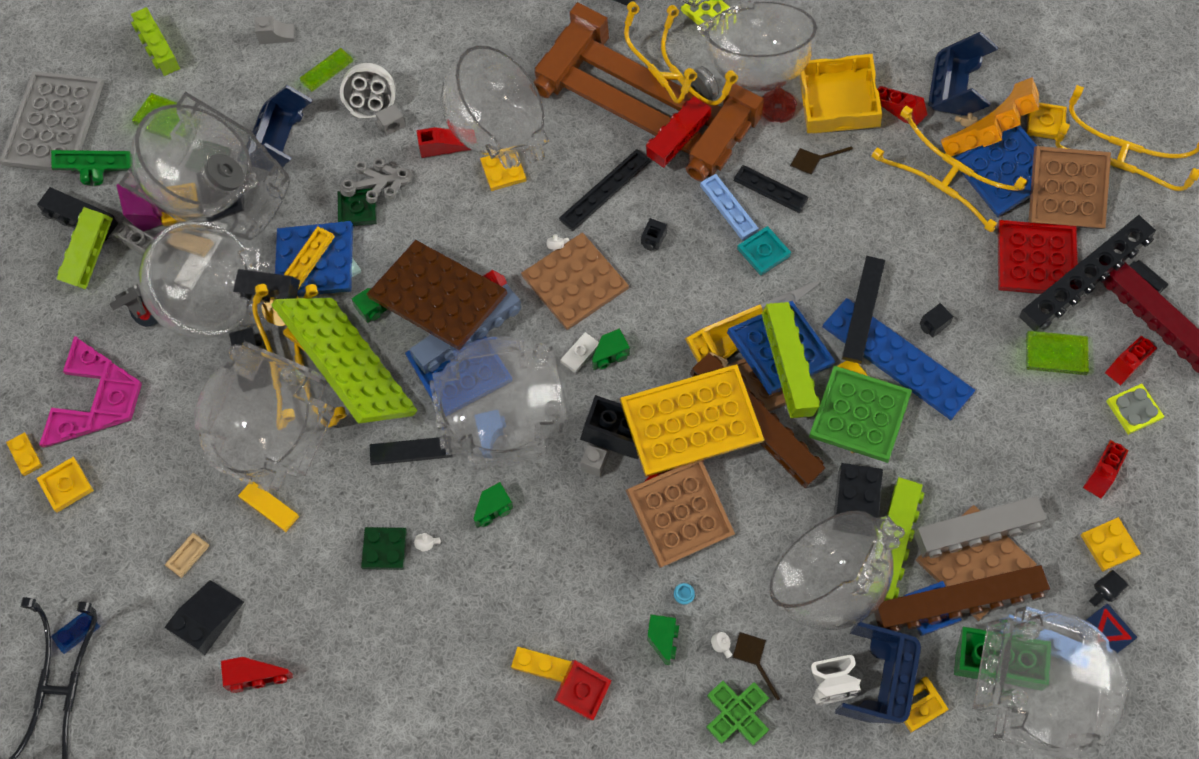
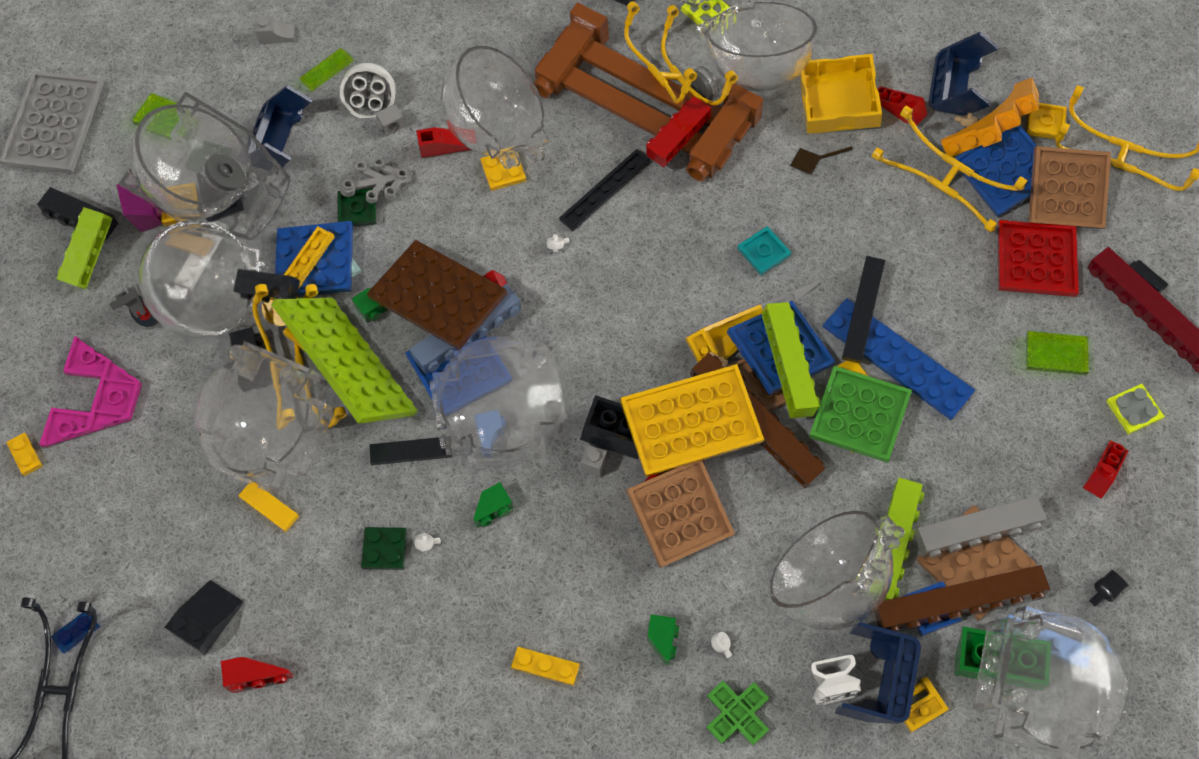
(65, 484): yellow plate -> none
(90, 163): green plate -> none
(132, 237): light grey piece -> none
(155, 41): lime brick -> none
(187, 555): tan tile -> none
(574, 281): medium nougat plate -> none
(580, 352): white plate -> none
(582, 690): red plate -> none
(611, 348): green slope -> none
(653, 234): black brick -> none
(684, 593): medium azure plate -> none
(729, 207): light blue plate -> none
(750, 650): dark brown piece -> none
(771, 189): black tile -> none
(787, 102): clear red plate -> none
(858, 489): black brick -> none
(936, 320): black brick -> none
(1110, 544): yellow plate -> none
(1112, 627): dark blue tile -> none
(1130, 360): red slope -> none
(1136, 229): black brick -> none

